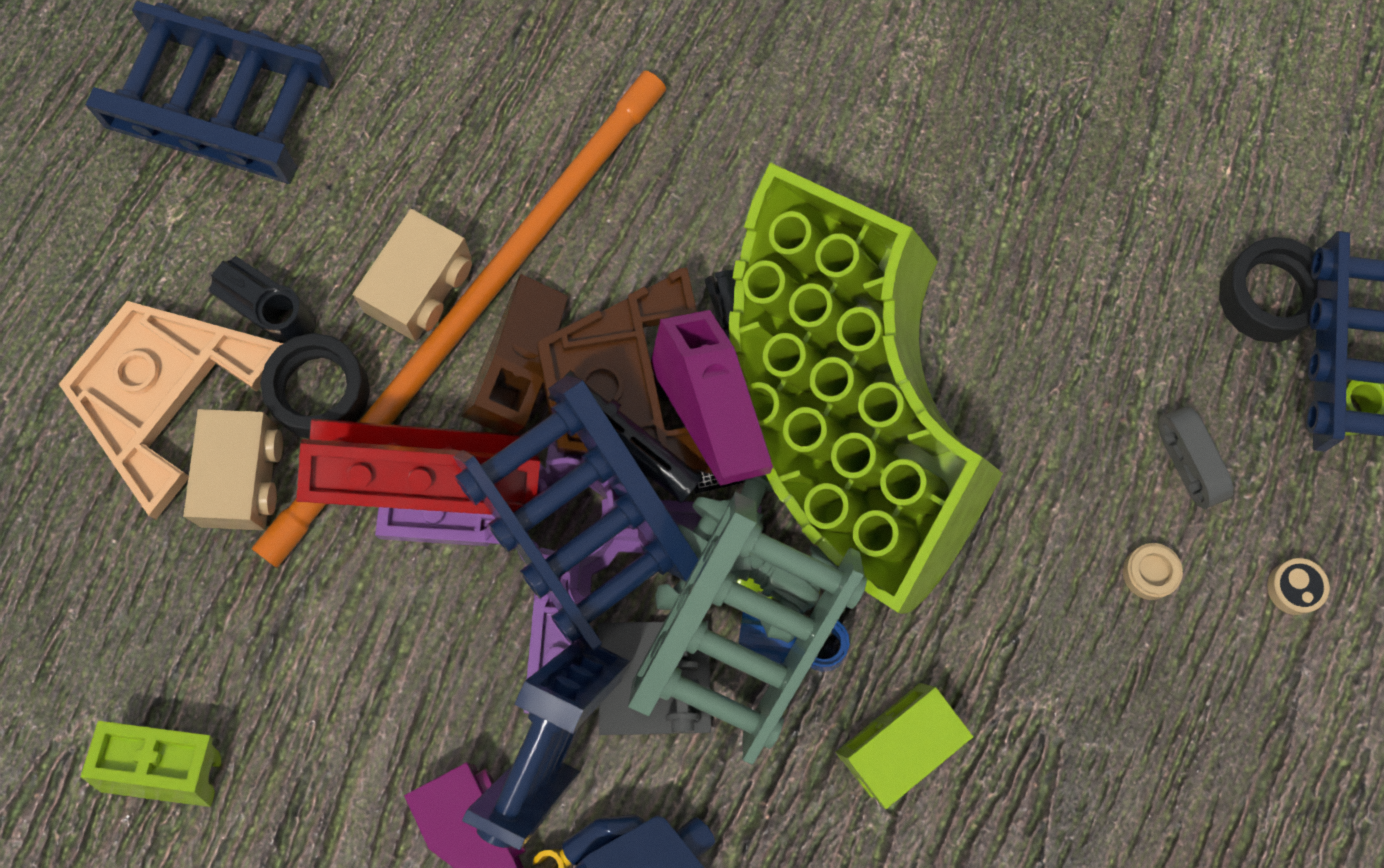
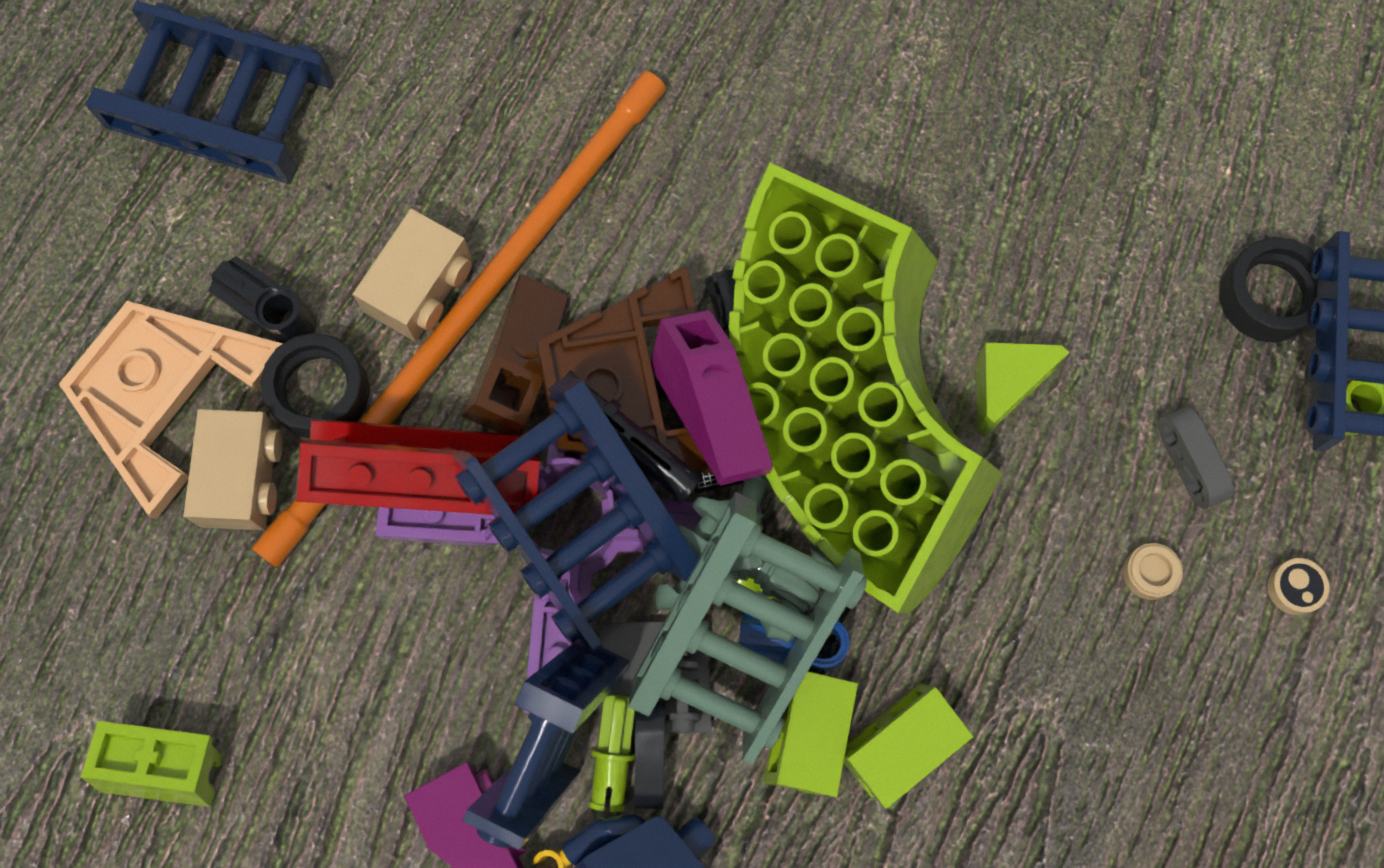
(613, 753): none -> lime axle
(650, 758): none -> black beam
(813, 737): none -> lime hinge
(1008, 375): none -> lime slope

